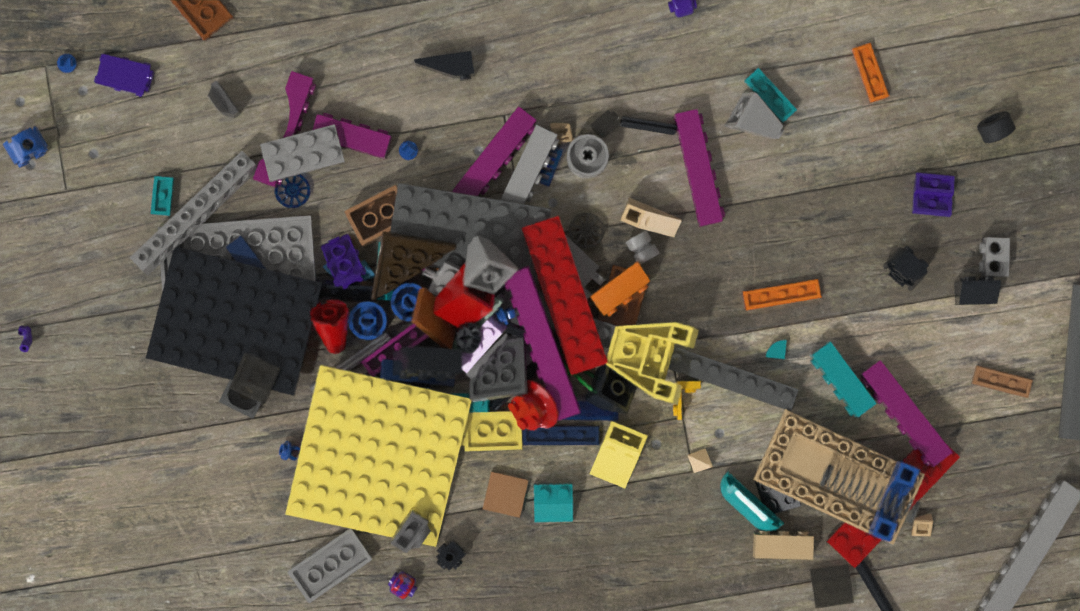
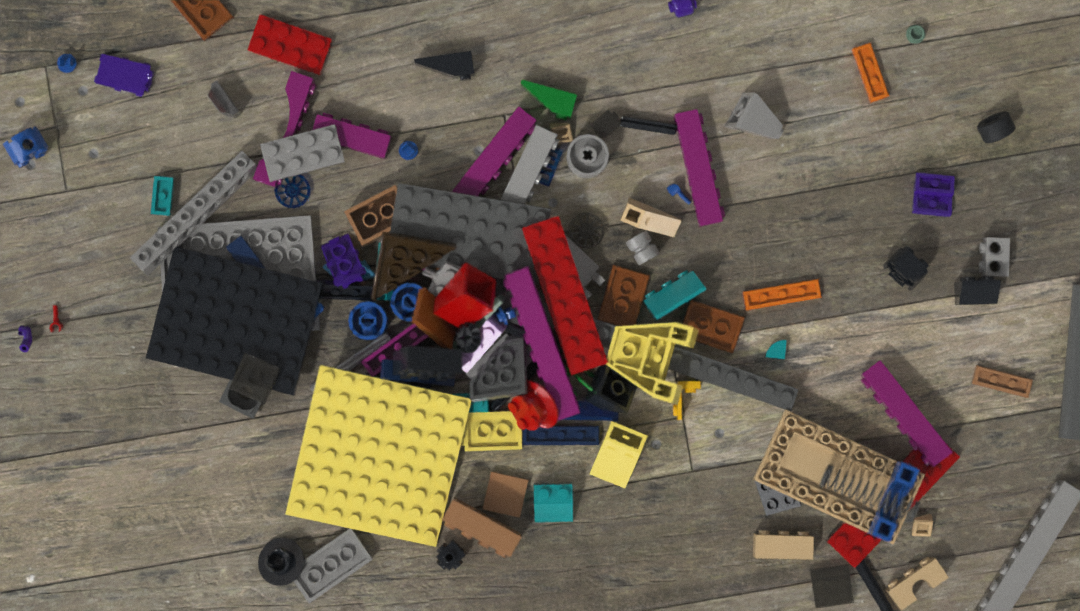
(55, 319): none -> red hand
(281, 561): none -> black piece
(286, 449): blue plate -> none
(289, 45): none -> red plate
(331, 324): red cone -> none
(402, 585): dark purple head -> none
(411, 532): flat silver slope -> none
(482, 527): none -> medium nougat brick
(486, 266): light grey slope -> none
(554, 100): none -> green slope
(620, 290): orange slope -> none
(673, 294): none -> teal slope
(675, 189): none -> blue hand
(699, 460): tan slope -> none
(715, 326): none -> dark orange tile
(748, 504): teal brick -> none
(771, 95): teal plate -> none
(842, 379): teal brick -> none
(901, 590): none -> tan arch
(915, 34): none -> sand green plate

